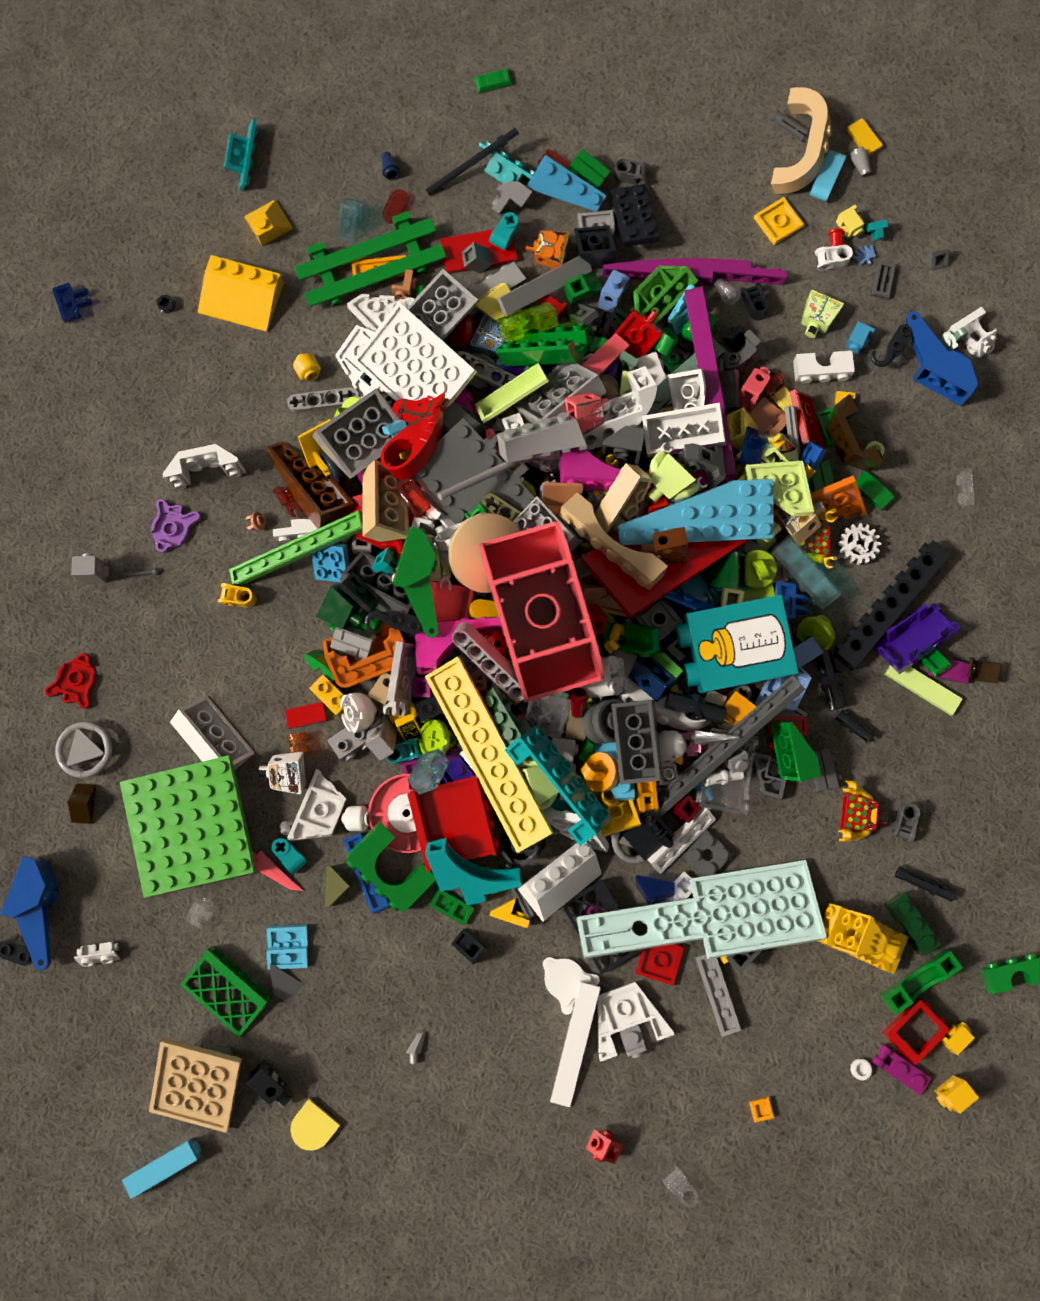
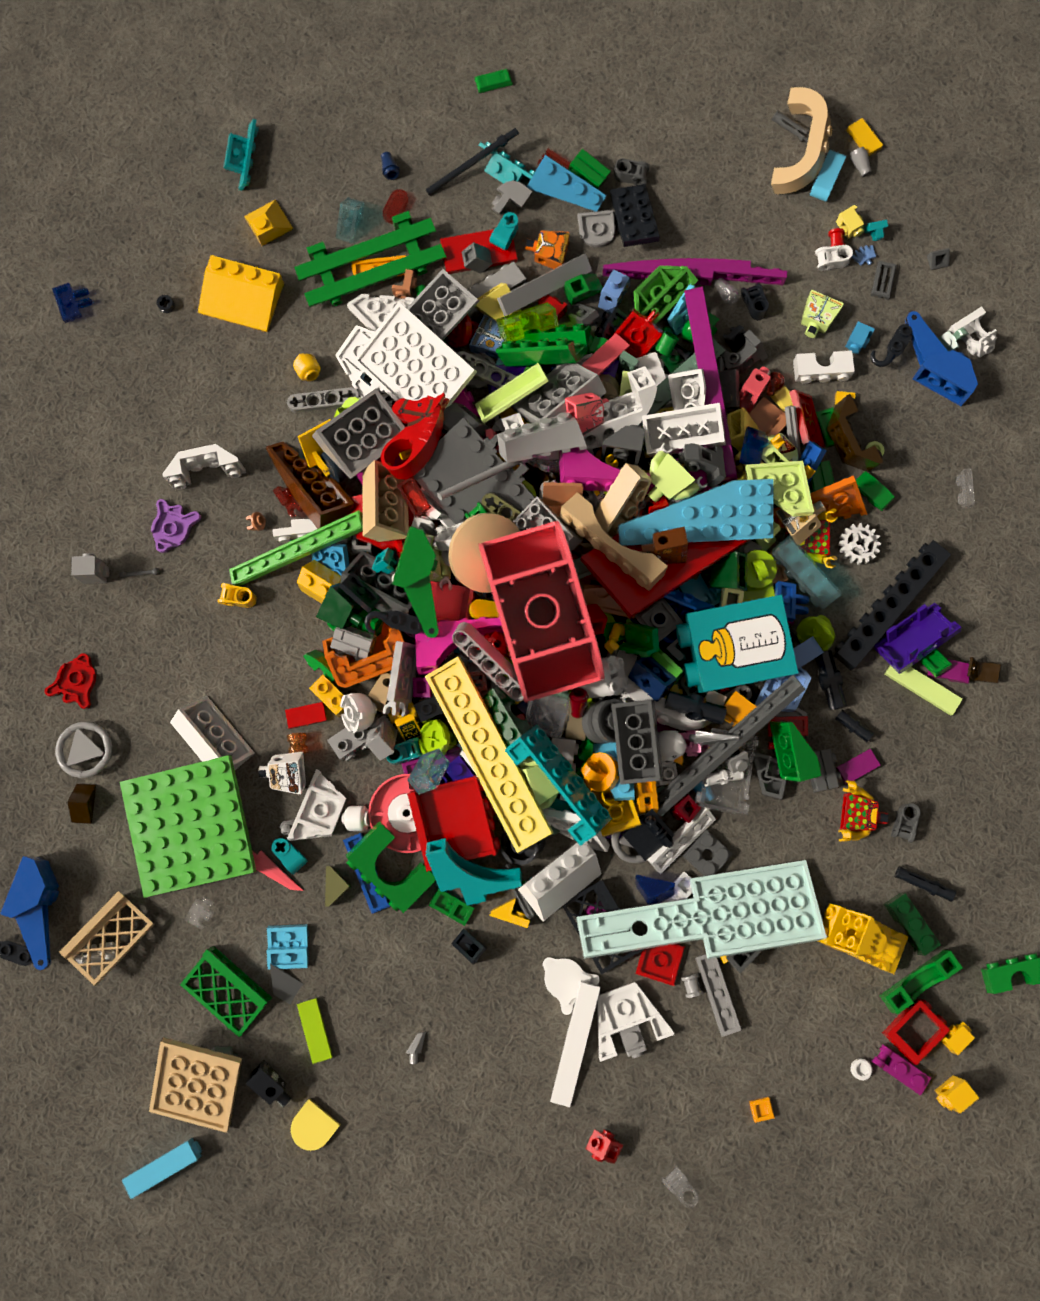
(92, 930): none -> tan fence
(314, 1030): none -> lime tile
(316, 580): none -> yellow slope
(394, 428): medium azure tile -> none
(596, 245): black slope -> none
(692, 985): none -> light grey bush
(779, 221): yellow tile -> none
(858, 766): none -> magenta tile

